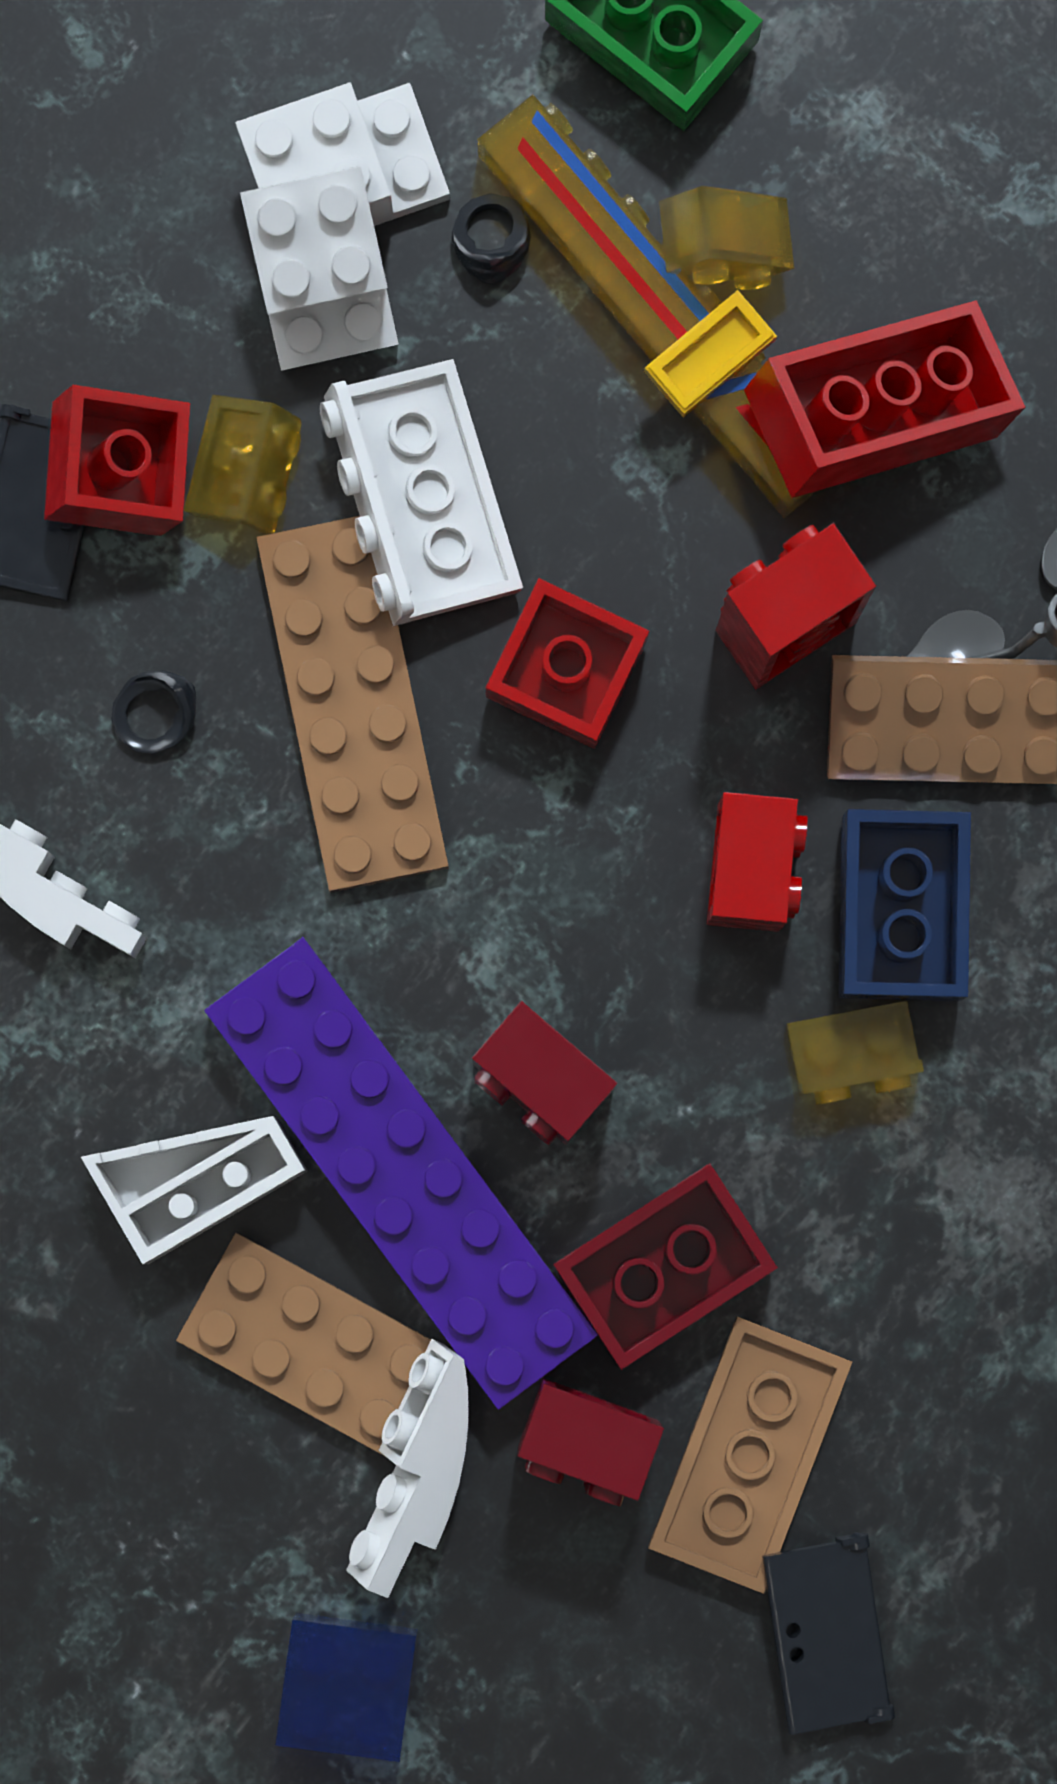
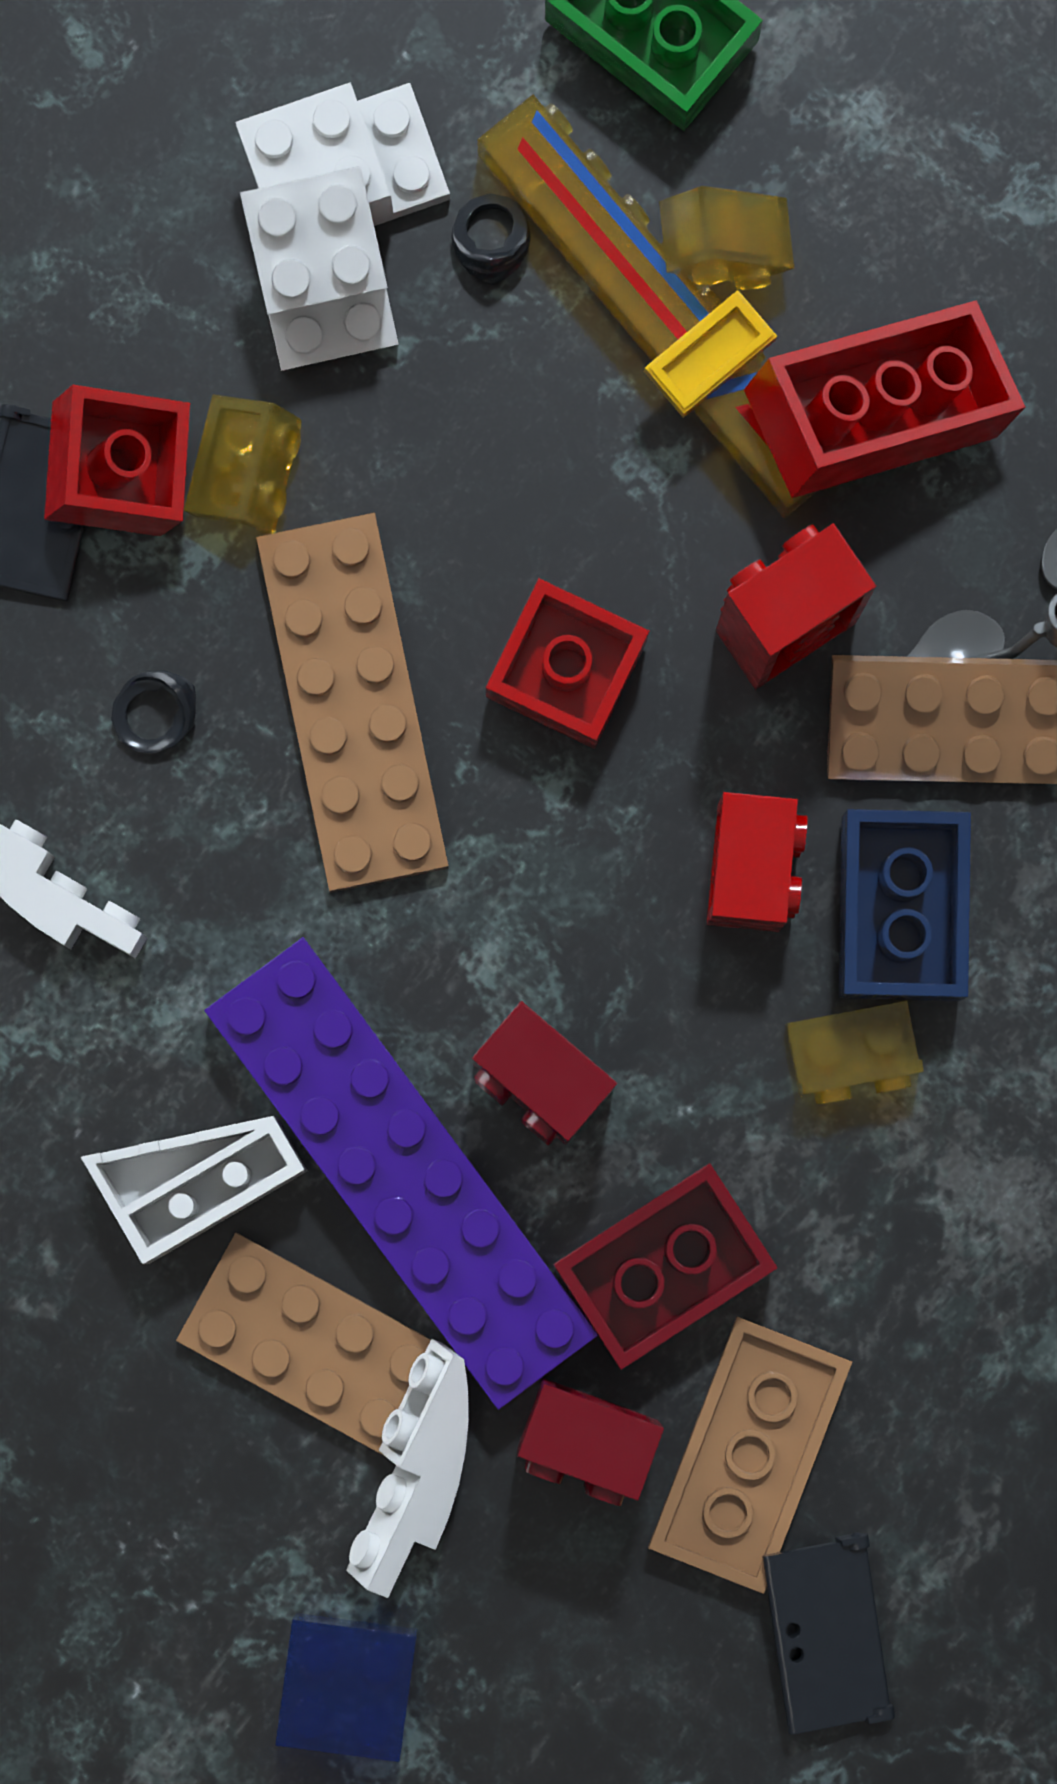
(420, 492): white bracket -> none

